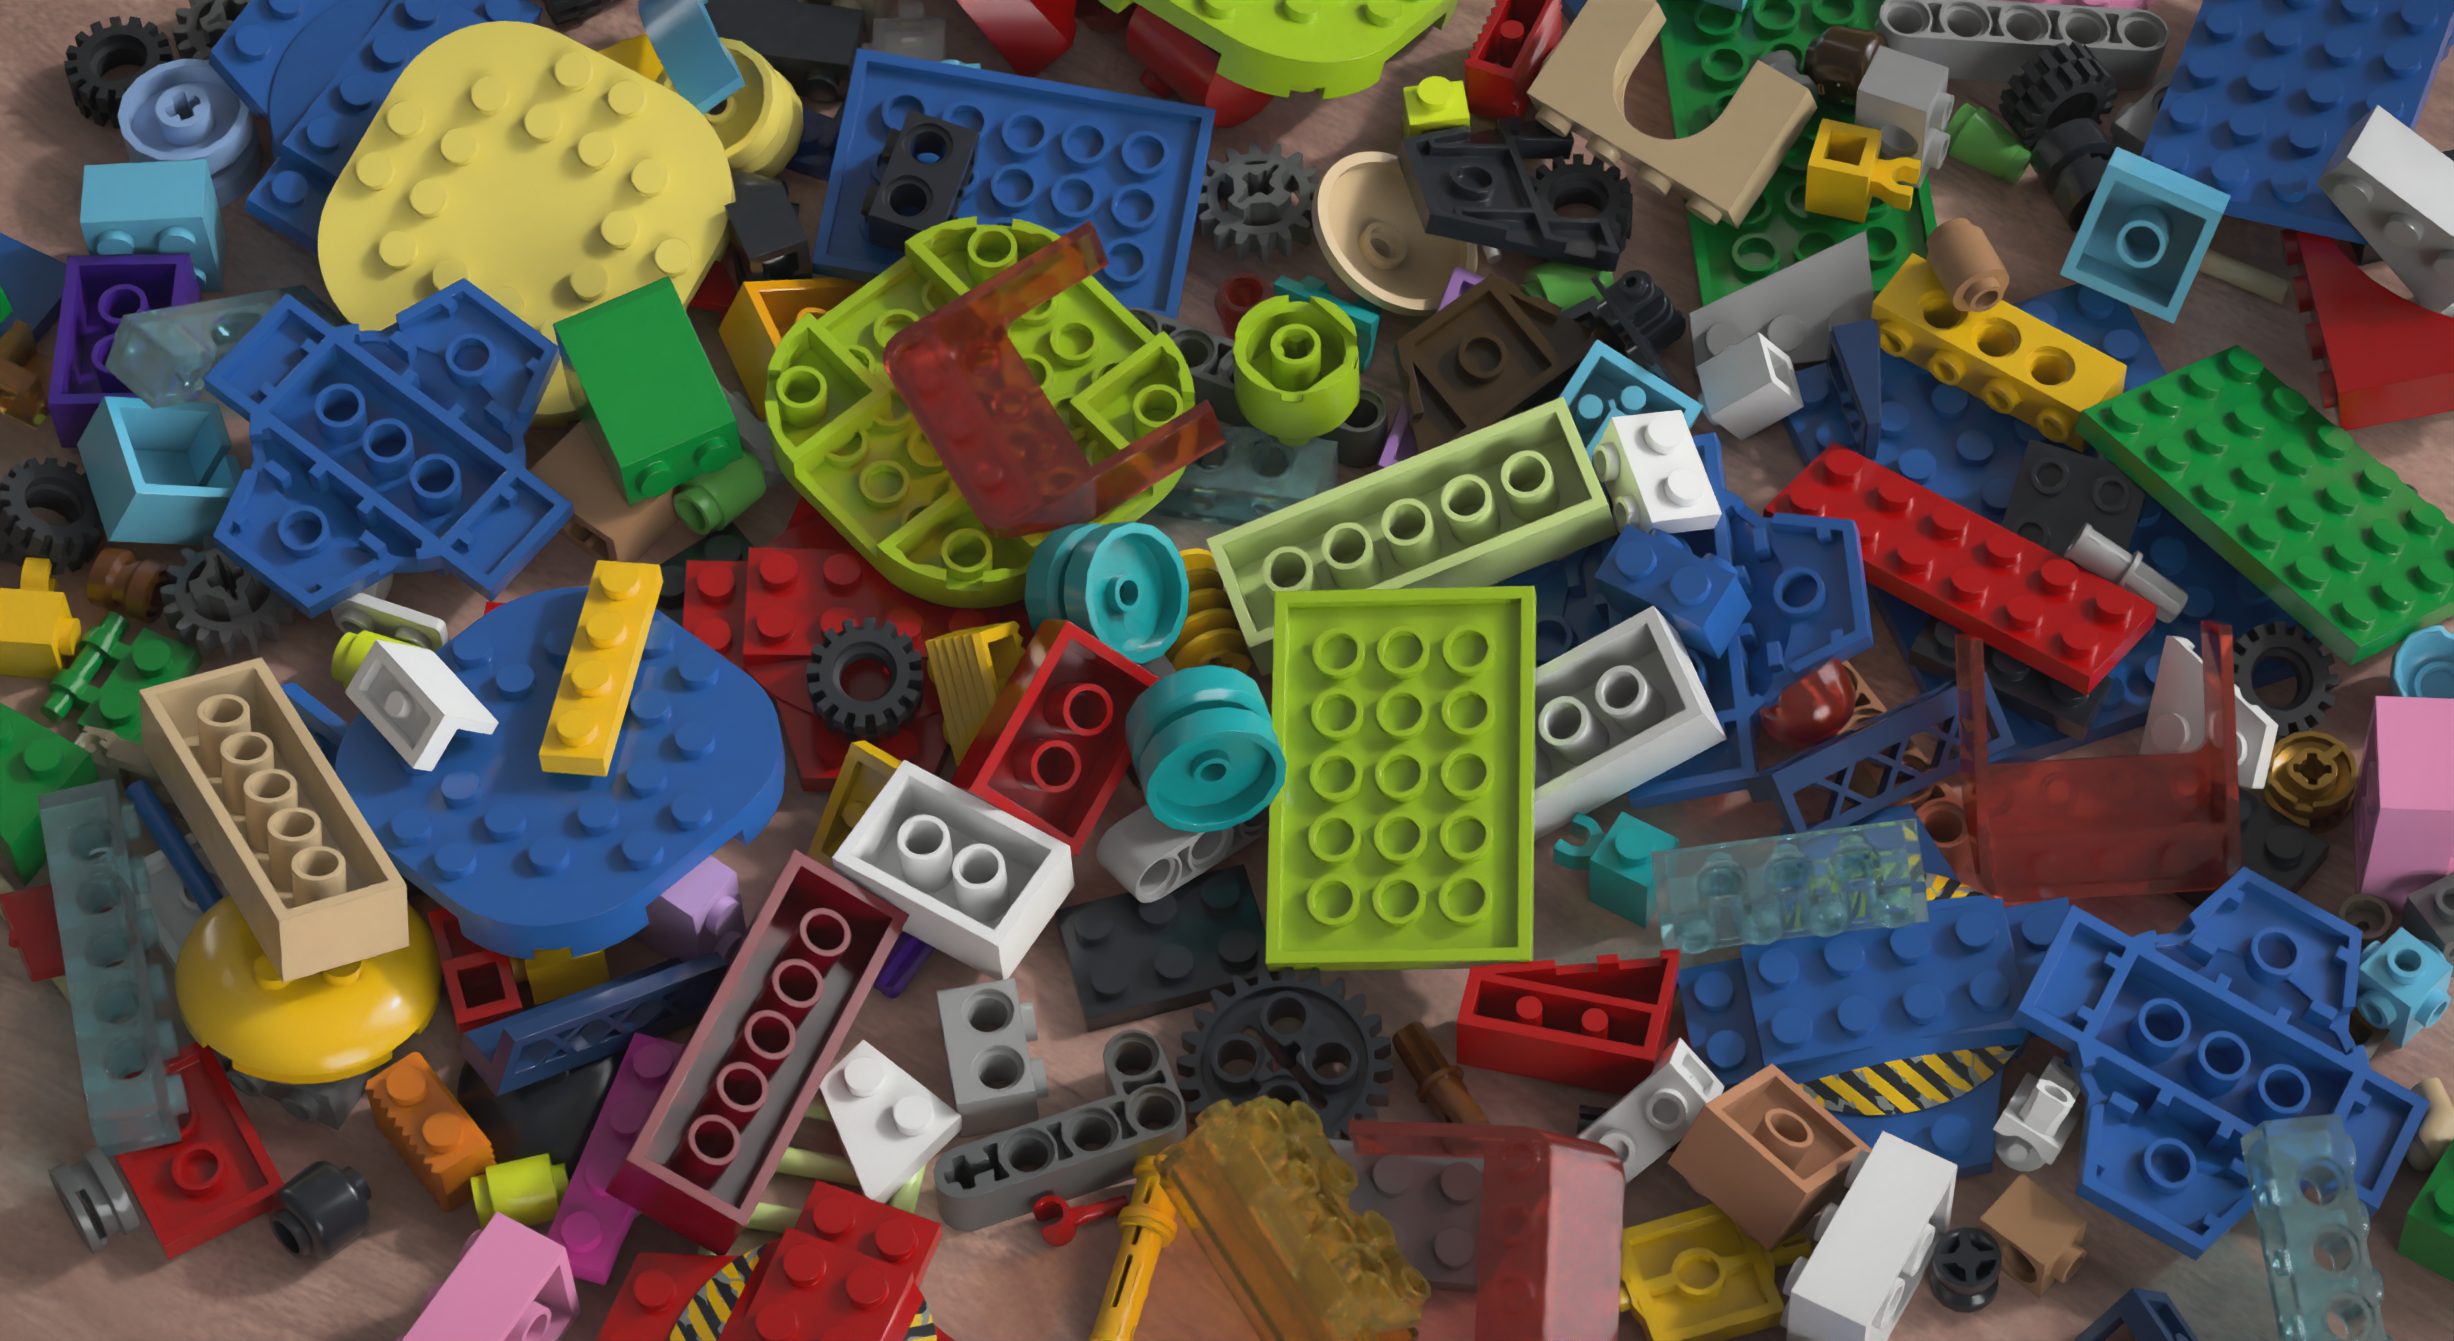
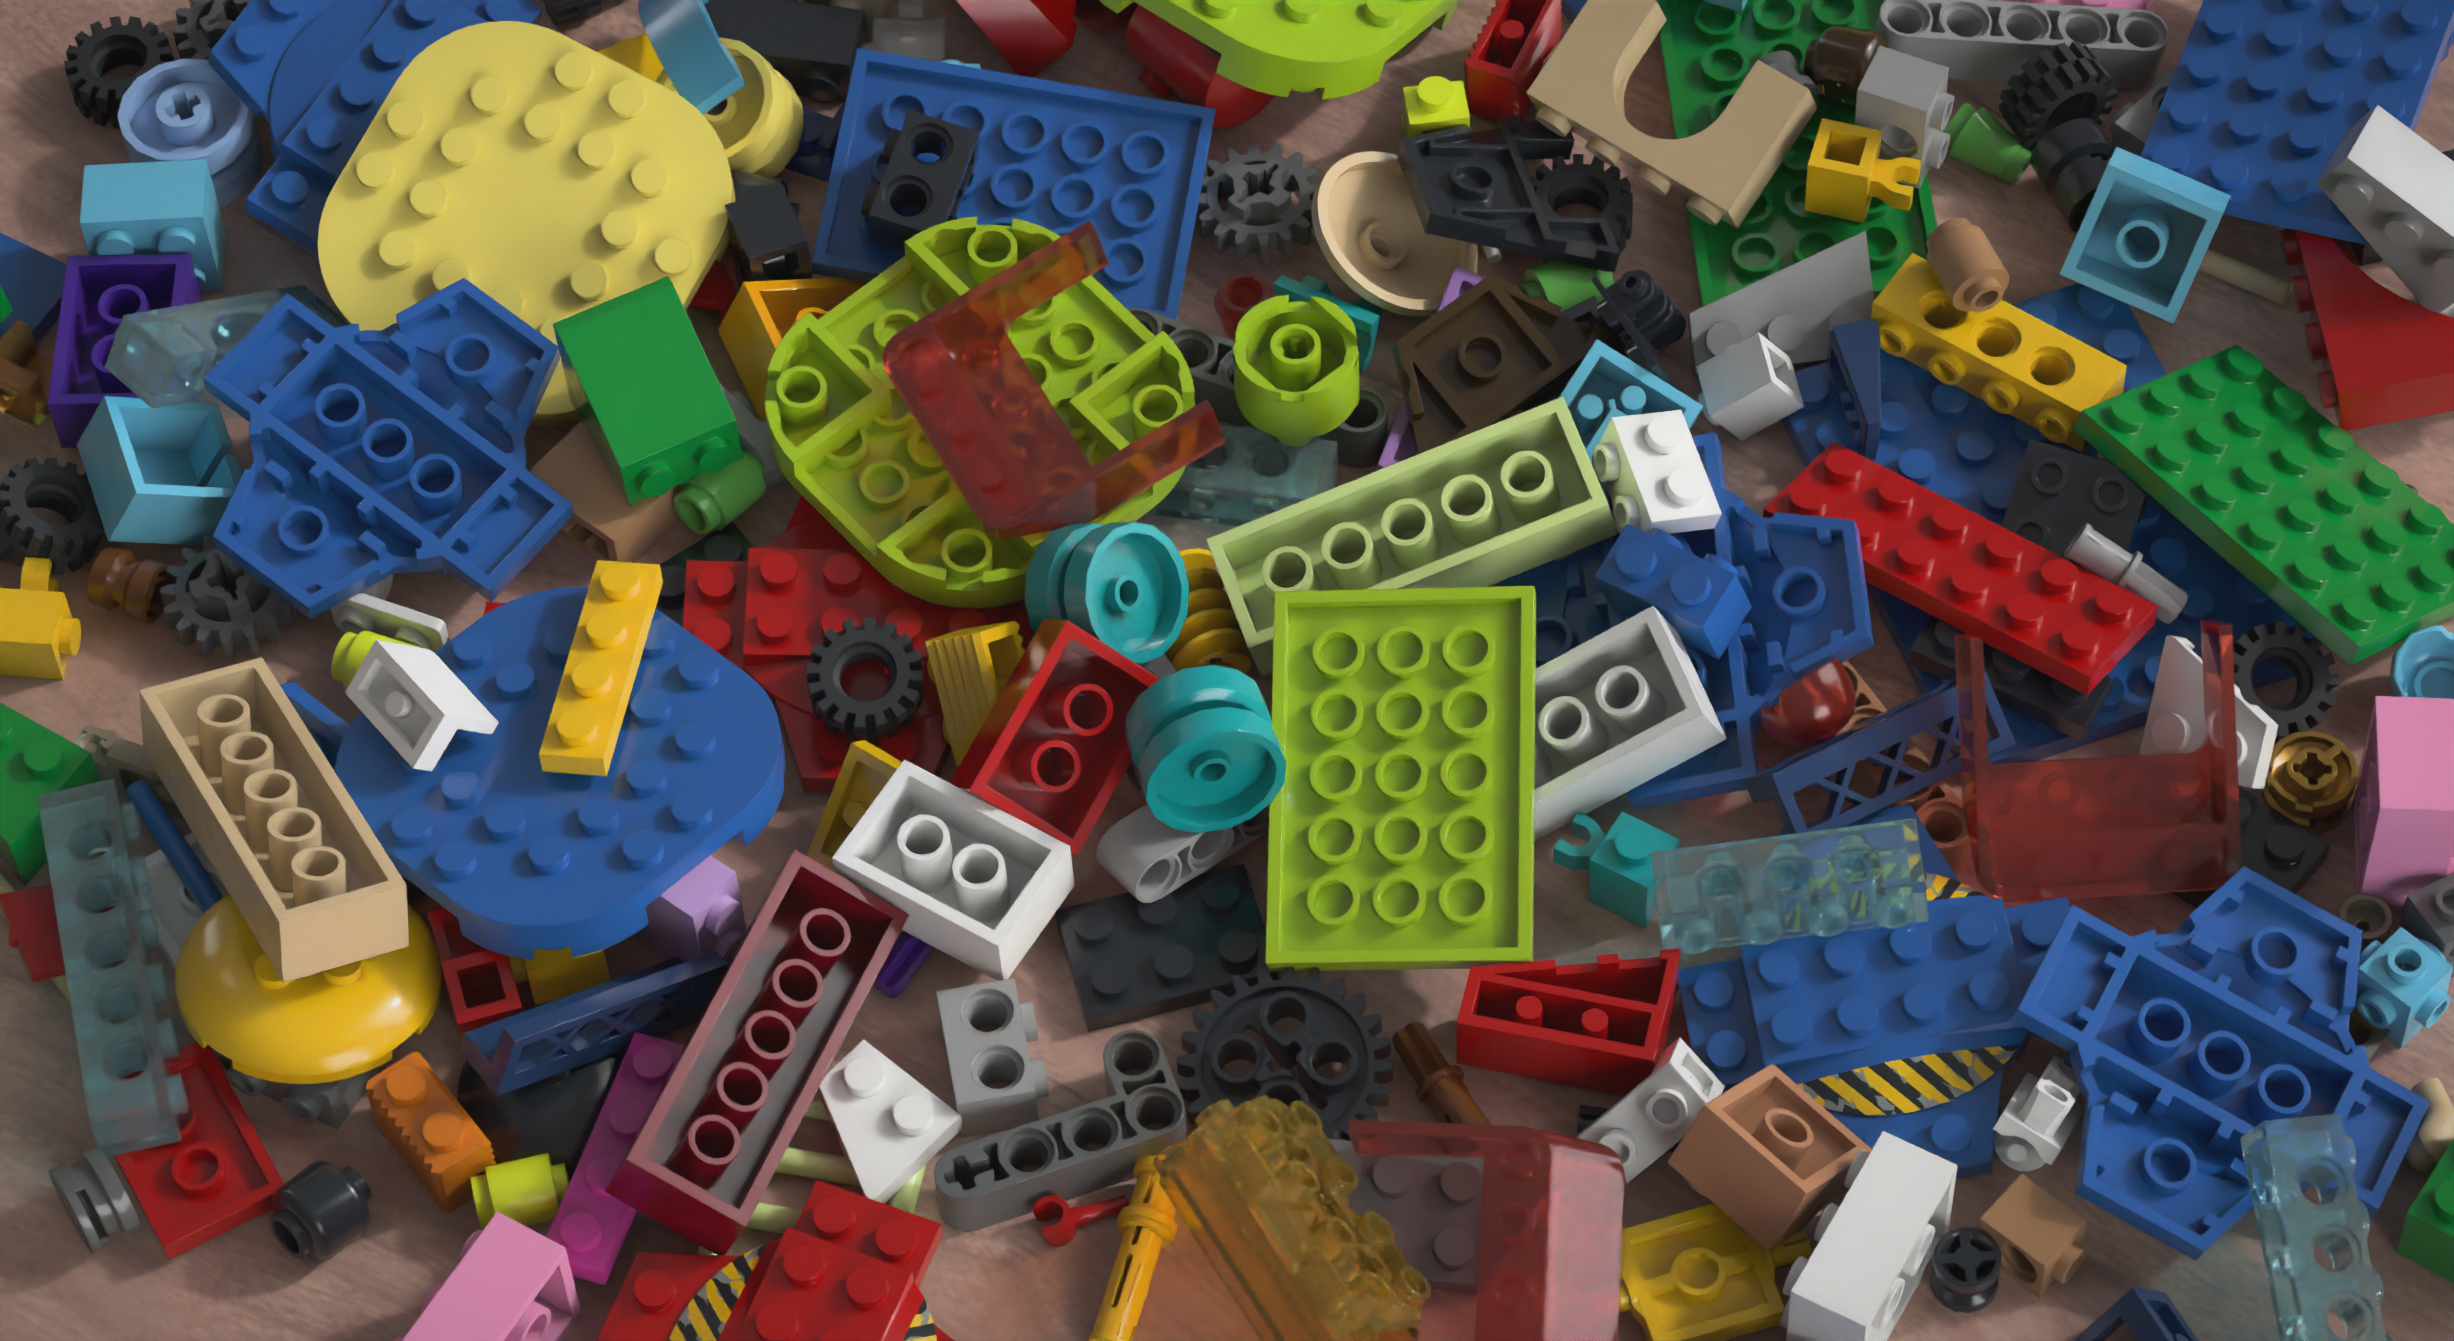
(116, 706): green plate -> none

